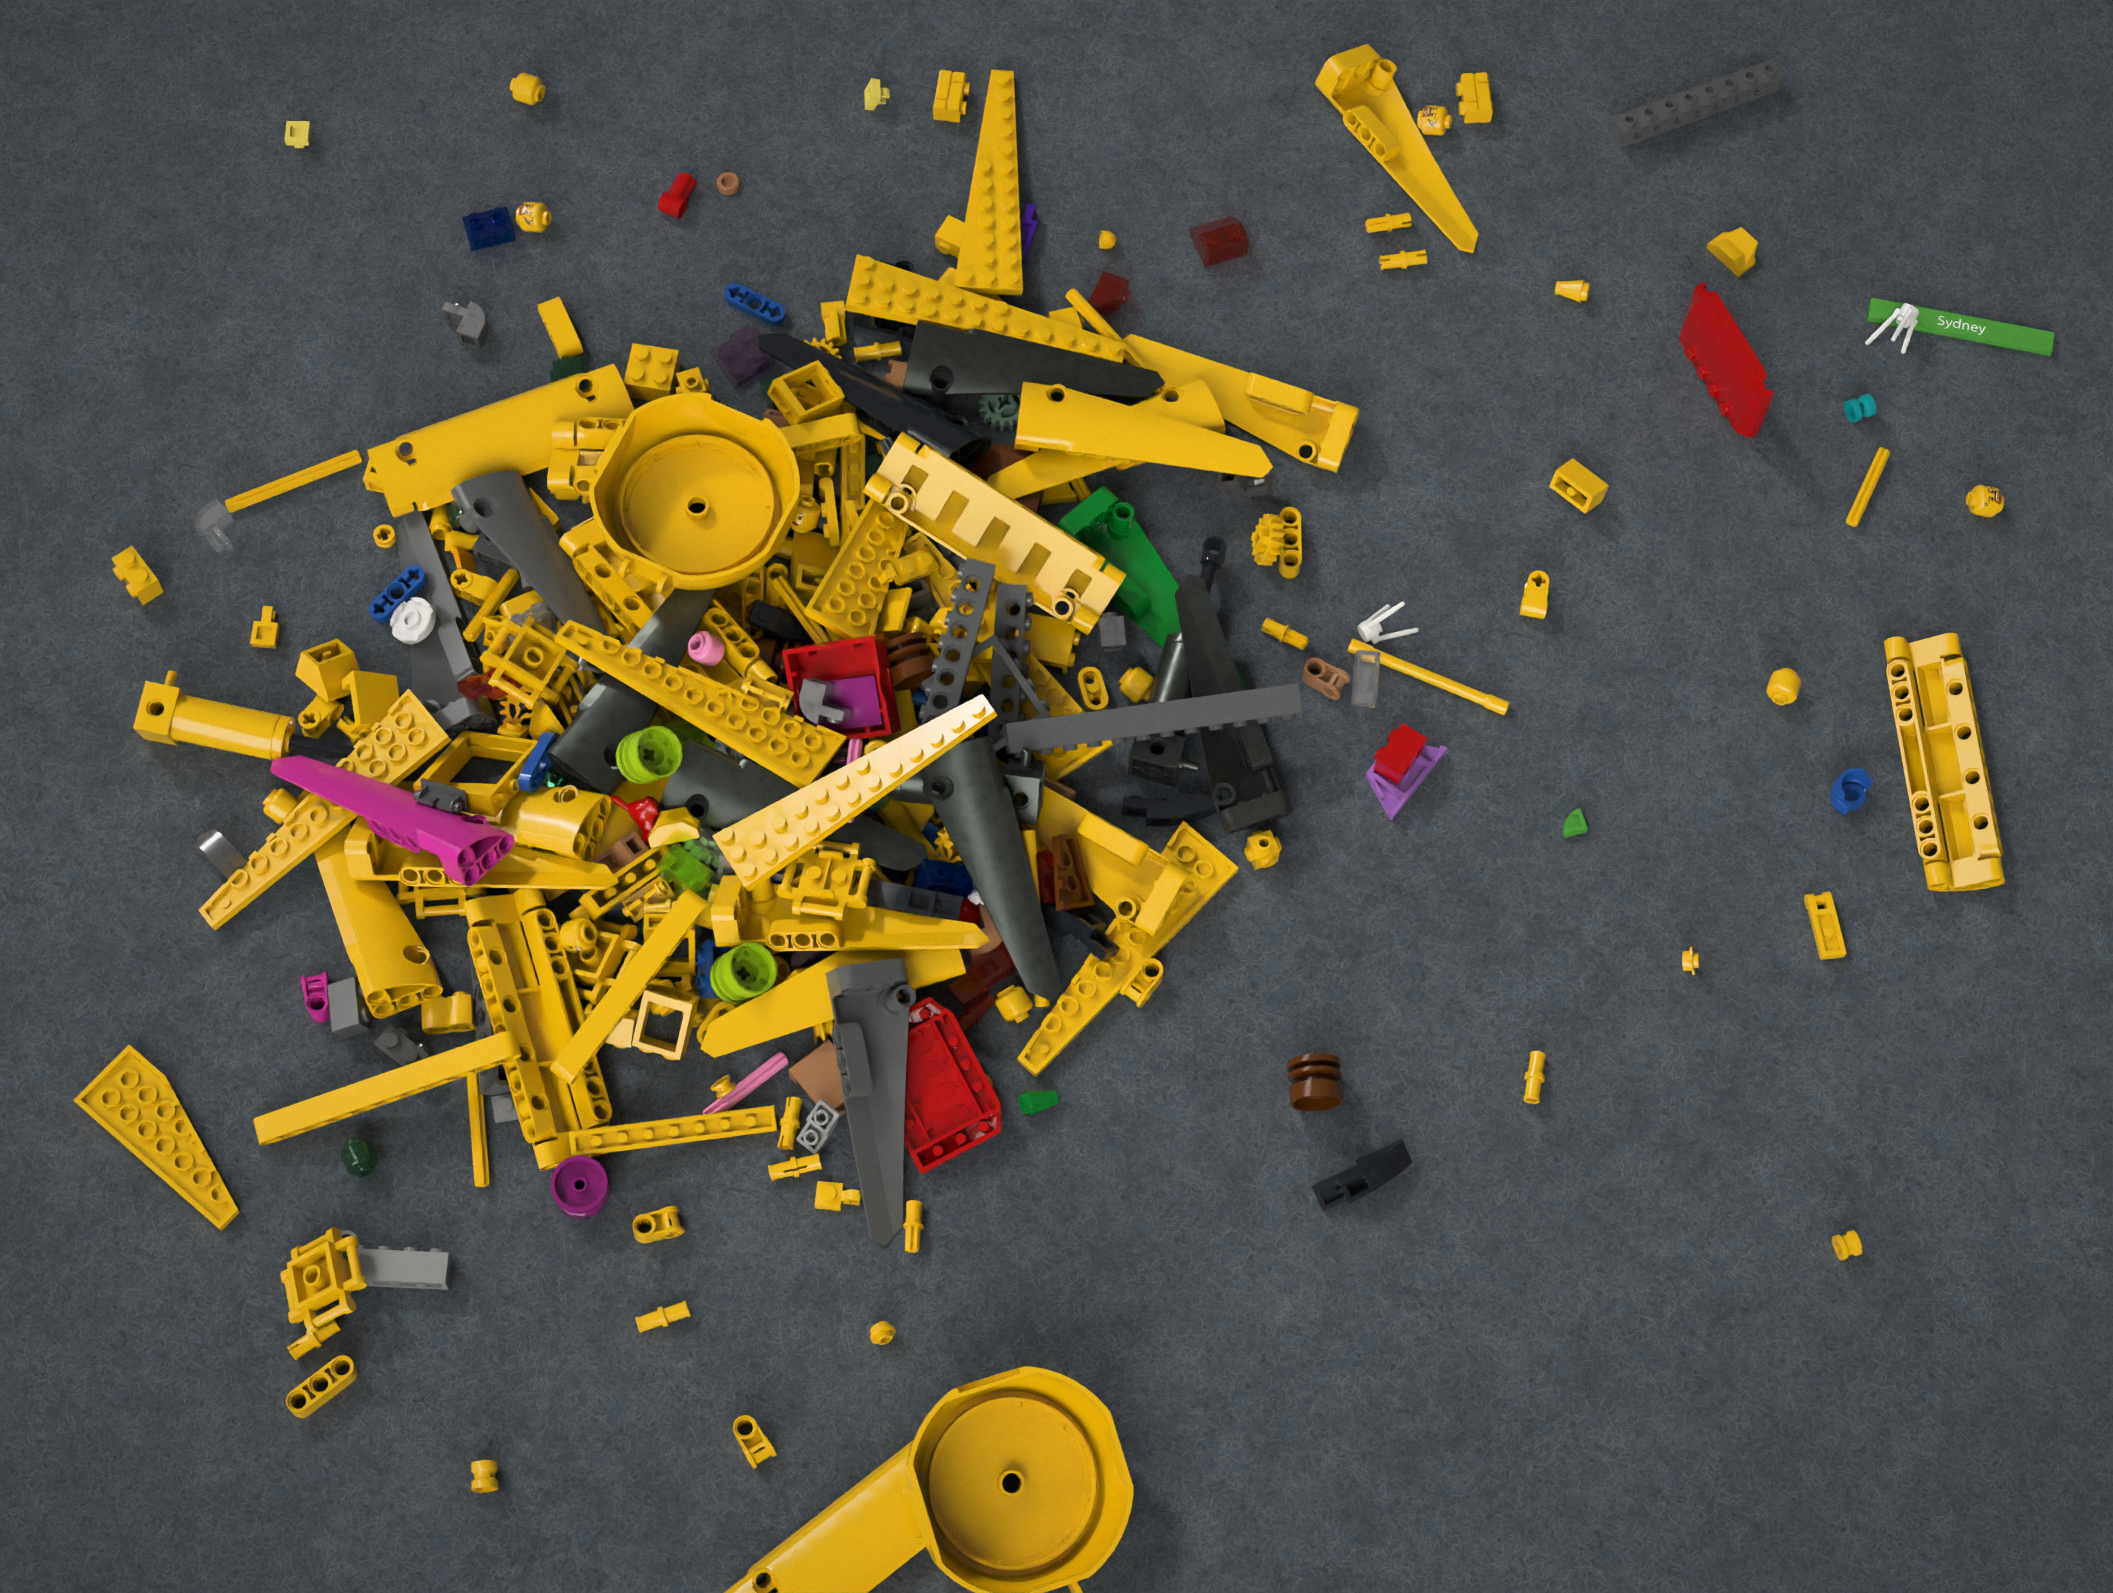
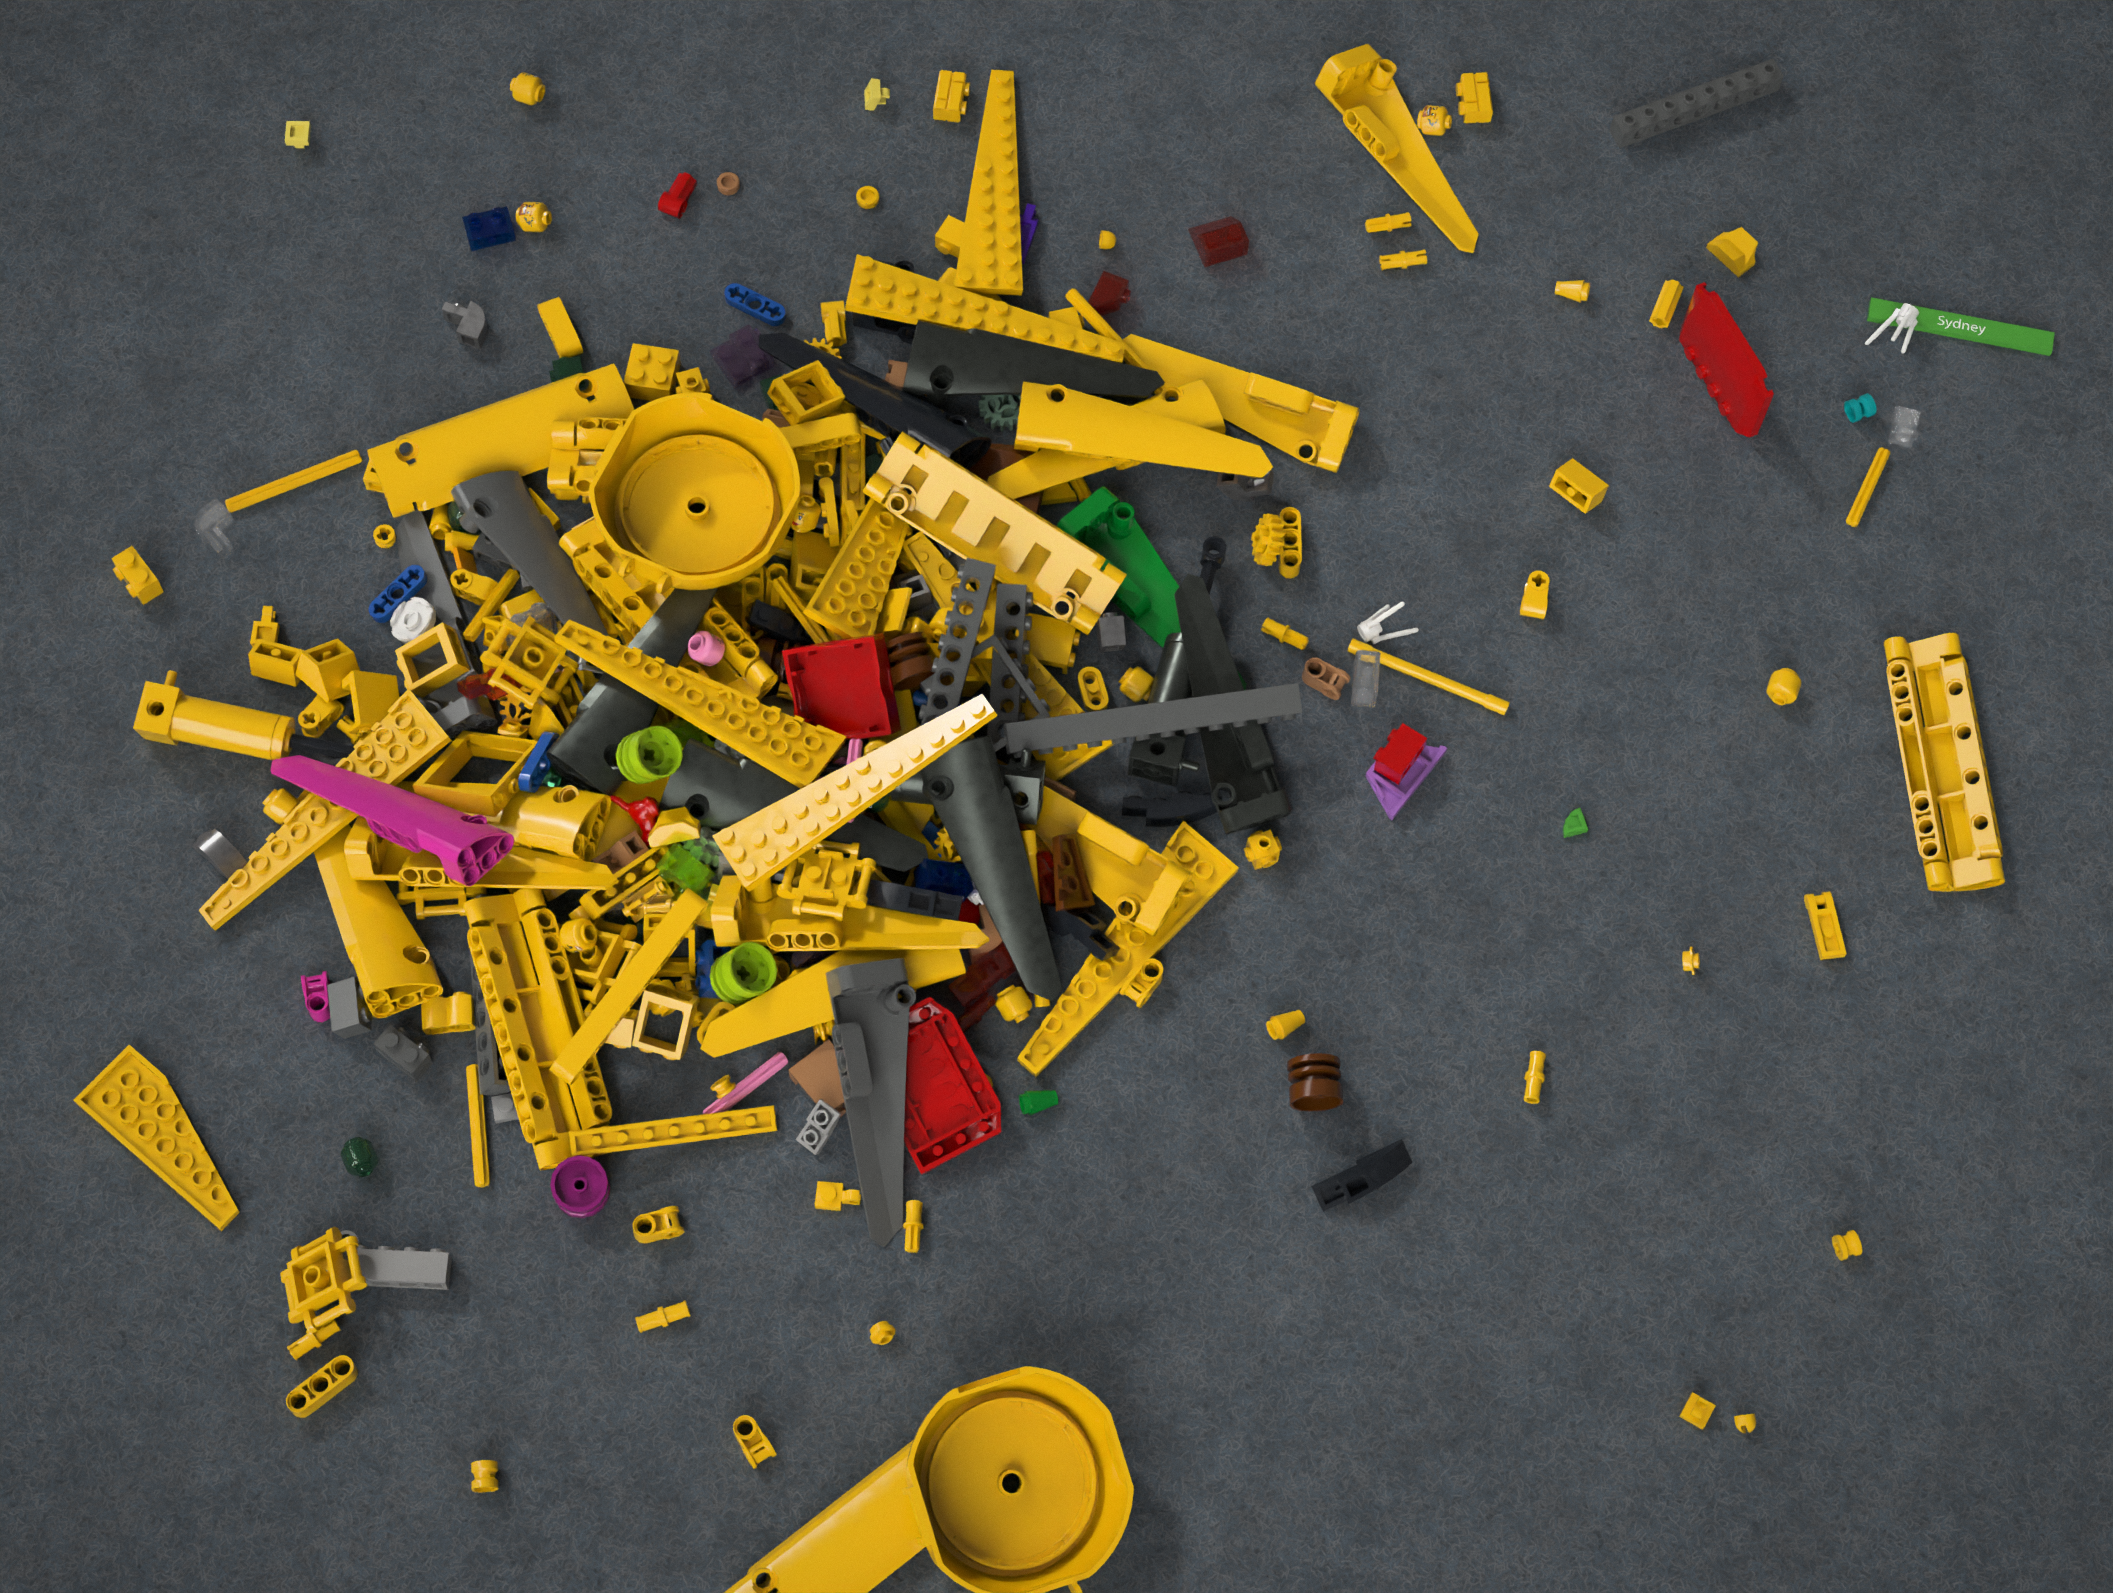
(274, 662): none -> yellow brick
(387, 1087): yellow beam -> none
(445, 796): dark grey hinge -> none
(453, 652): none -> yellow window
(767, 692): yellow hinge -> none
(790, 1123): yellow pin -> none
(794, 1167): yellow pin -> none
(816, 704): flat silver brick -> none
(859, 695): magenta tile -> none
(867, 197): none -> yellow tile
(877, 351): yellow pin -> none
(909, 568): yellow hinge -> none
(1284, 1024): none -> yellow cone
(1666, 304): none -> yellow axle
(1697, 1410): none -> yellow tile
(1745, 1421): none -> yellow hinge
(1850, 790): blue hair -> none
(1904, 426): none -> clear brick
(1985, 501): yellow head -> none

